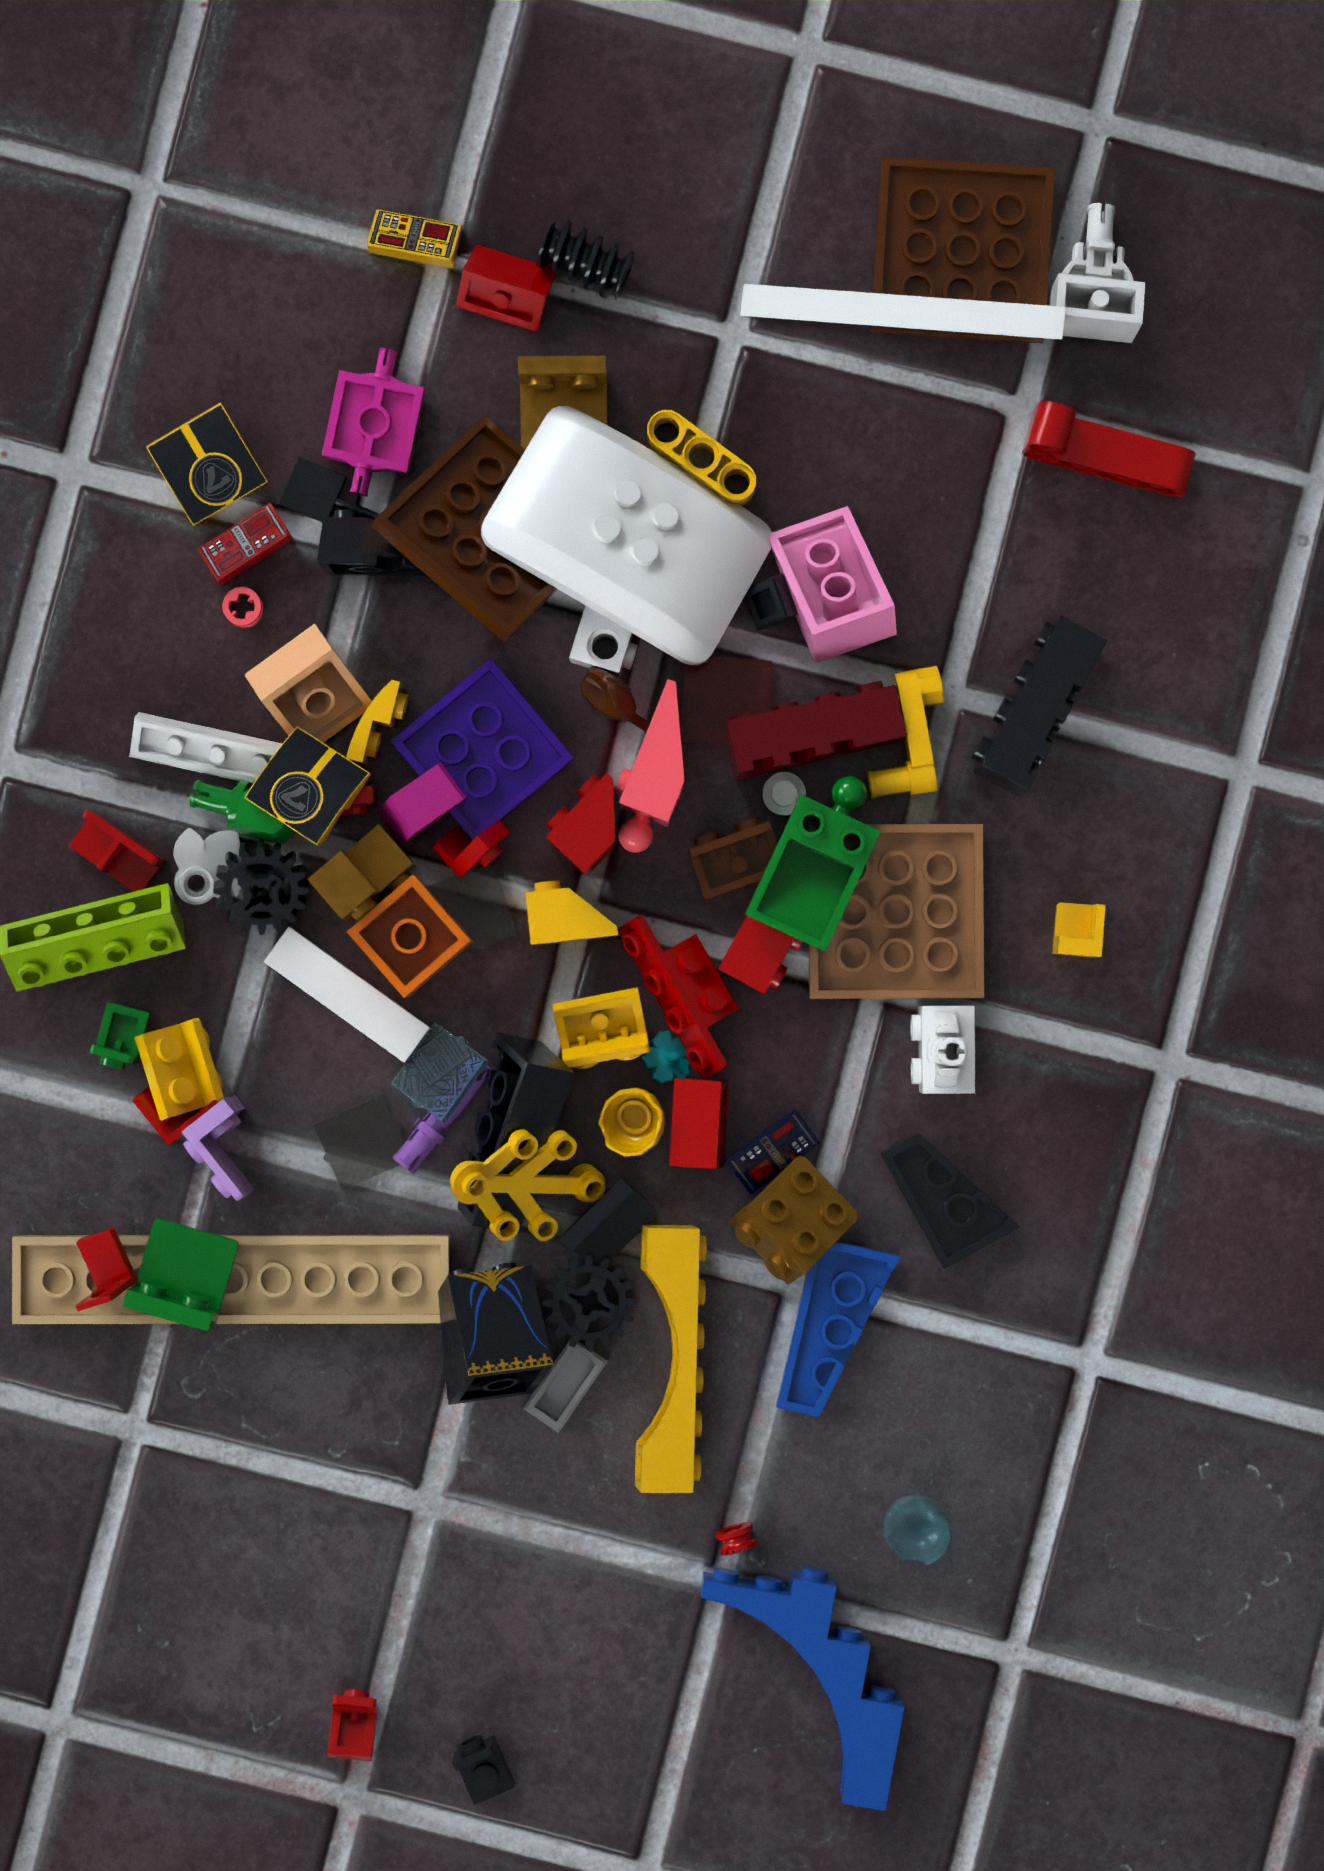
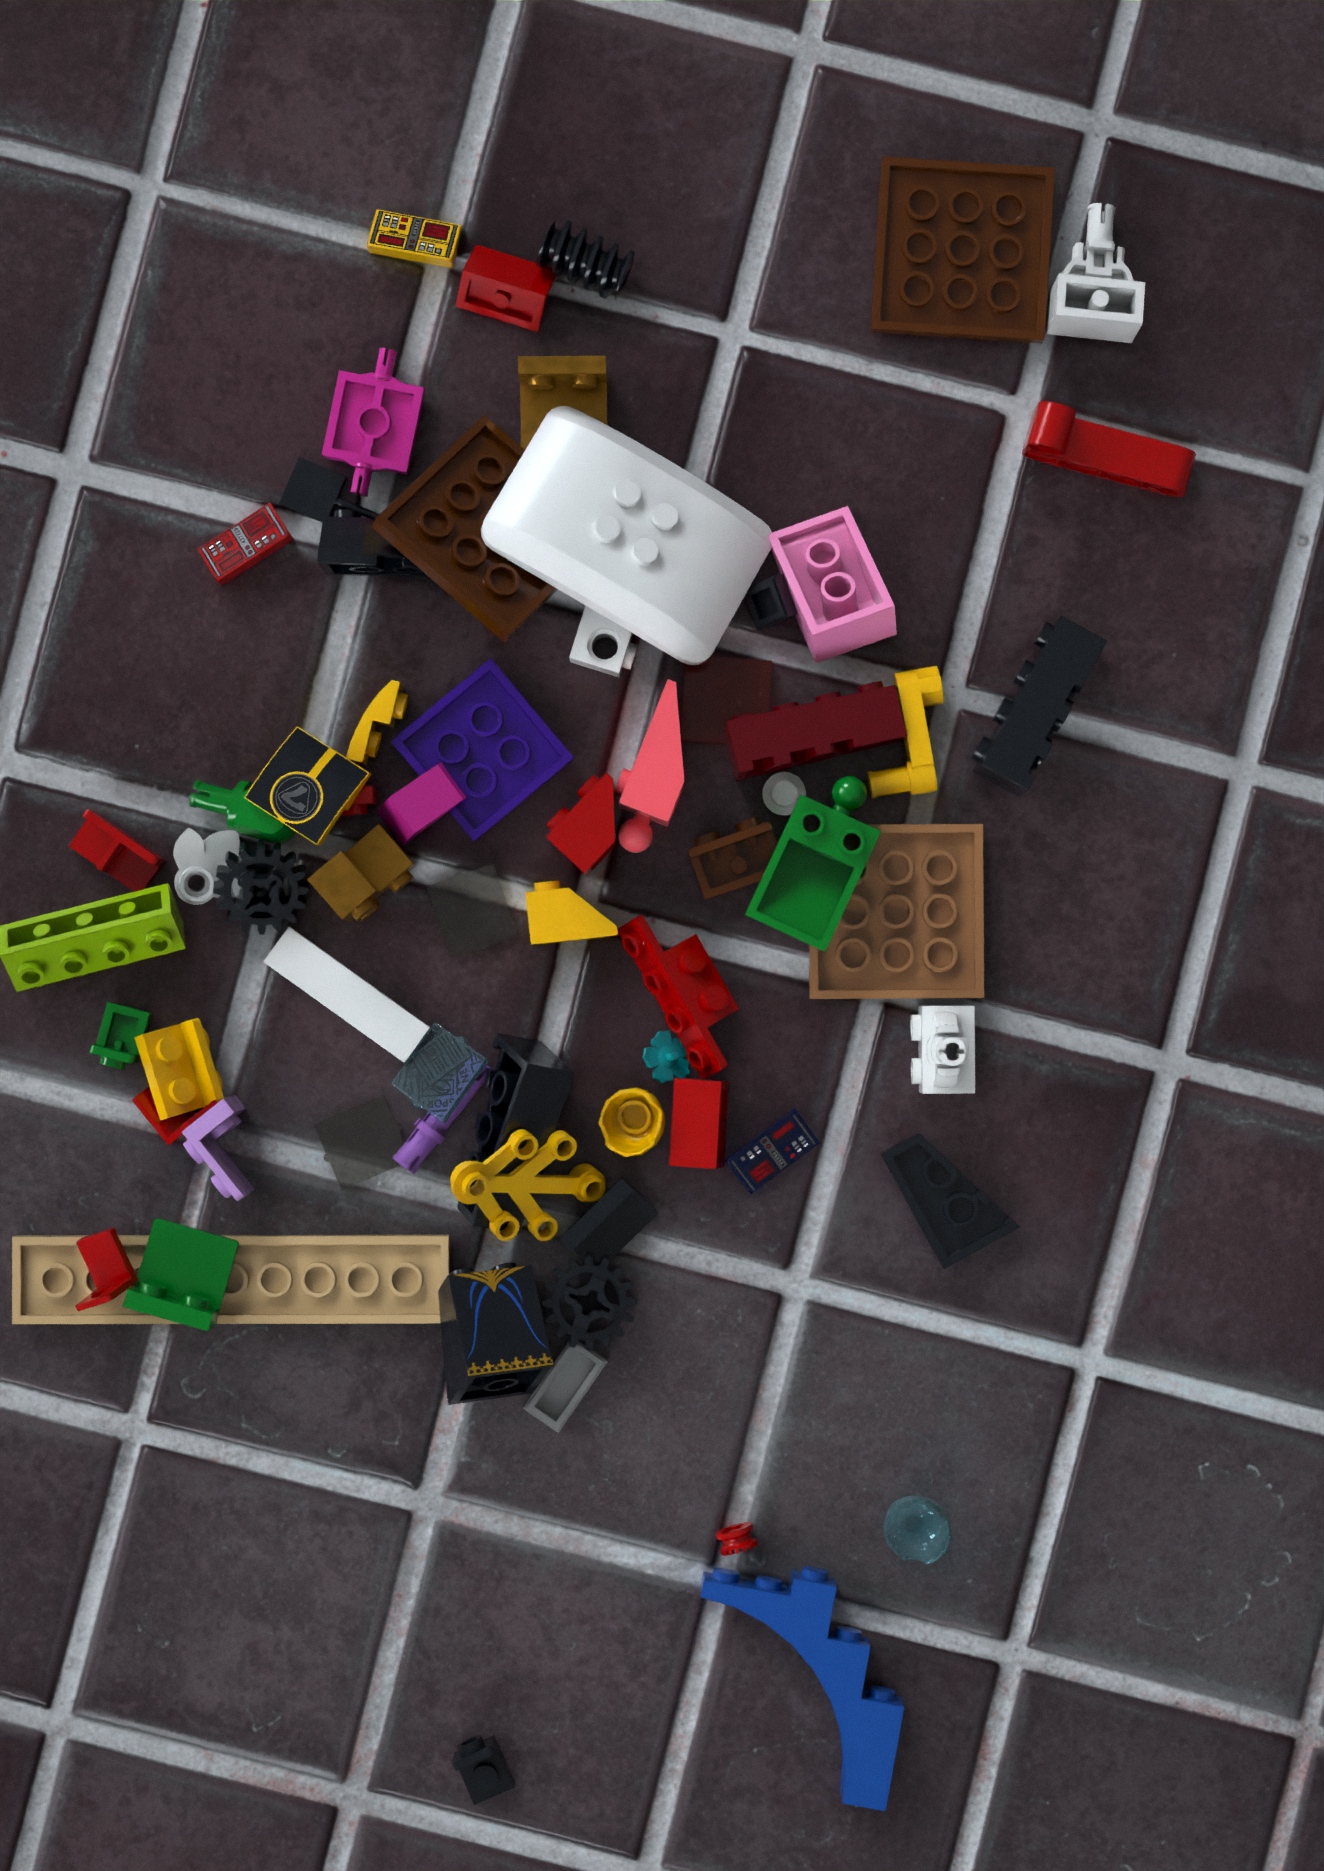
(200, 748): white tile -> none
(206, 464): black slope -> none
(234, 597): coral bush -> none
(309, 686): light nougat slope -> none
(353, 1726): red bracket -> none
(410, 936): orange brick -> none
(465, 854): red bracket -> none
(601, 1028): yellow bracket -> none
(611, 697): reddish brown piece -> none
(666, 1448): yellow arch -> none
(692, 439): yellow beam -> none
(757, 955): red brick -> none
(794, 1220): pearl gold bracket -> none
(829, 1321): blue wing -> none
(903, 311): white sticker -> none
(1079, 929): yellow panel -> none

